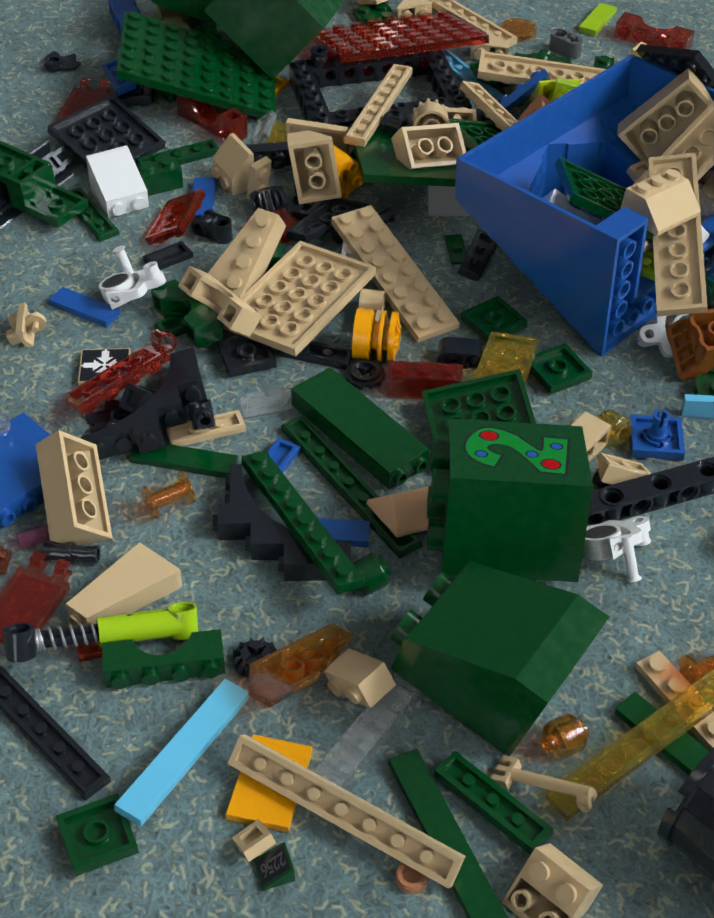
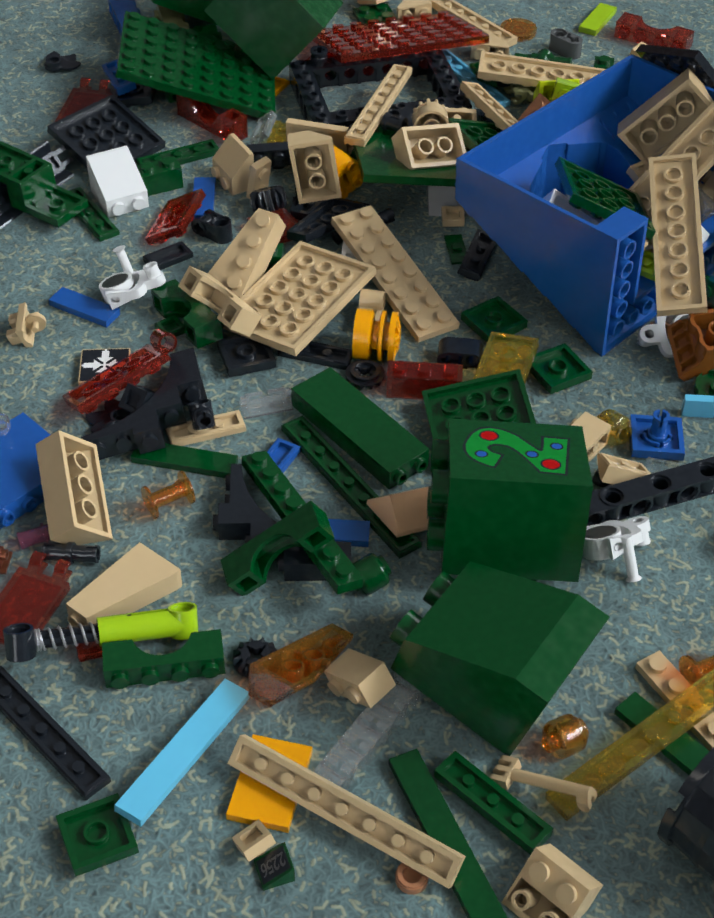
(249, 564): none -> dark green arch
(452, 216): none -> tan plate
(523, 90): blue plate -> none
(664, 200): tan slope -> none

